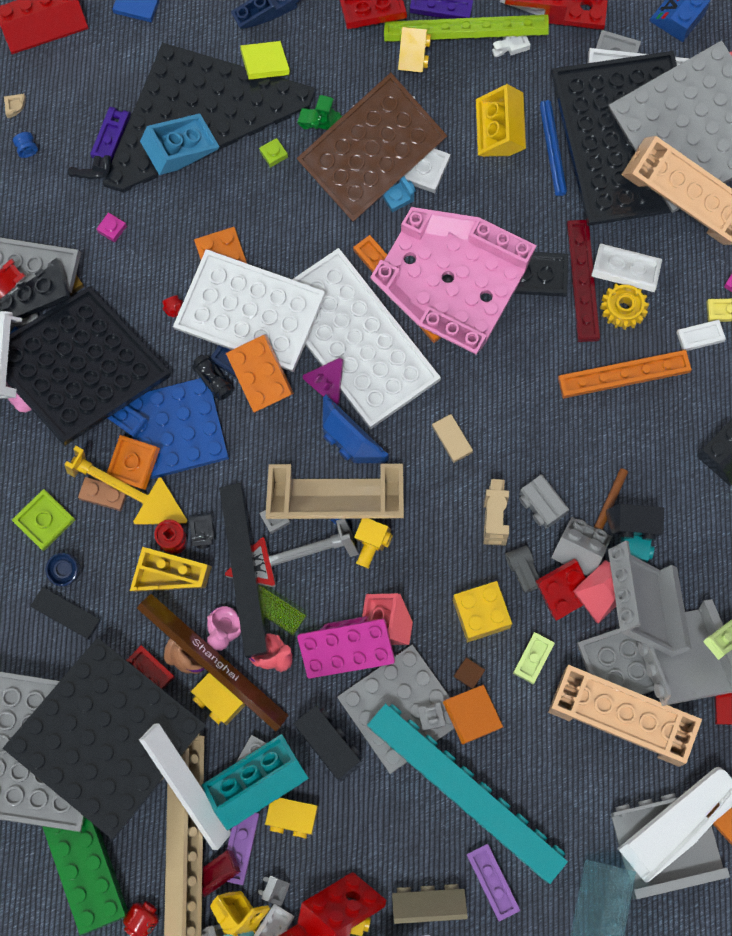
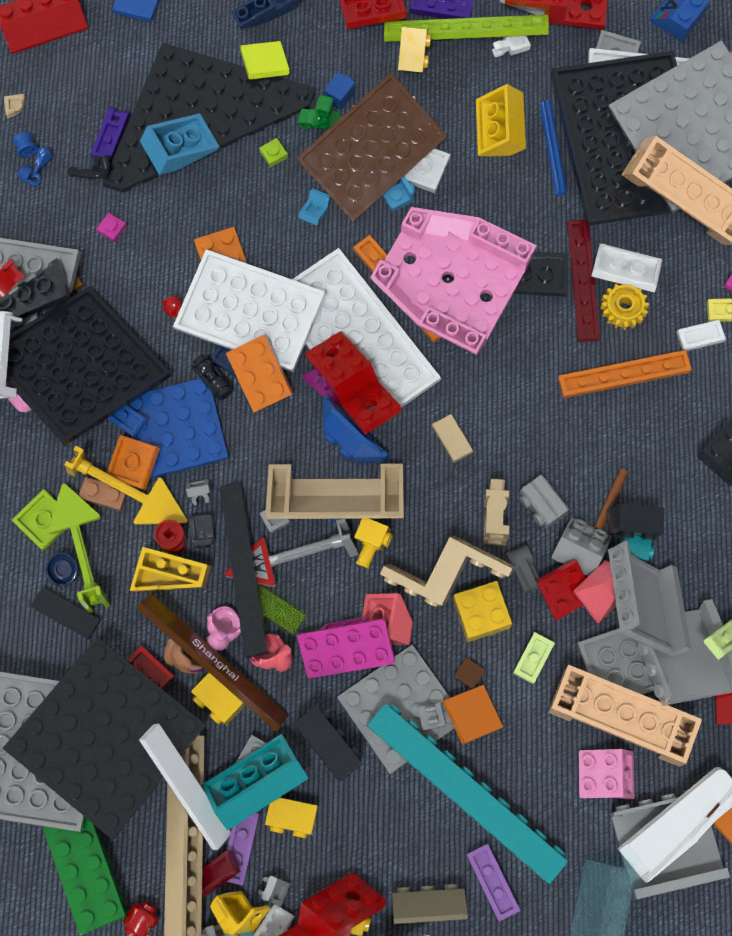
(42, 158): none -> blue piece
(71, 513): none -> lime piece
(198, 488): none -> light grey tile
(315, 207): none -> dark azure bracket
(341, 90): none -> blue brick
(353, 382): none -> red bracket
(446, 571): none -> tan bracket
(606, 774): none -> bright pink bracket

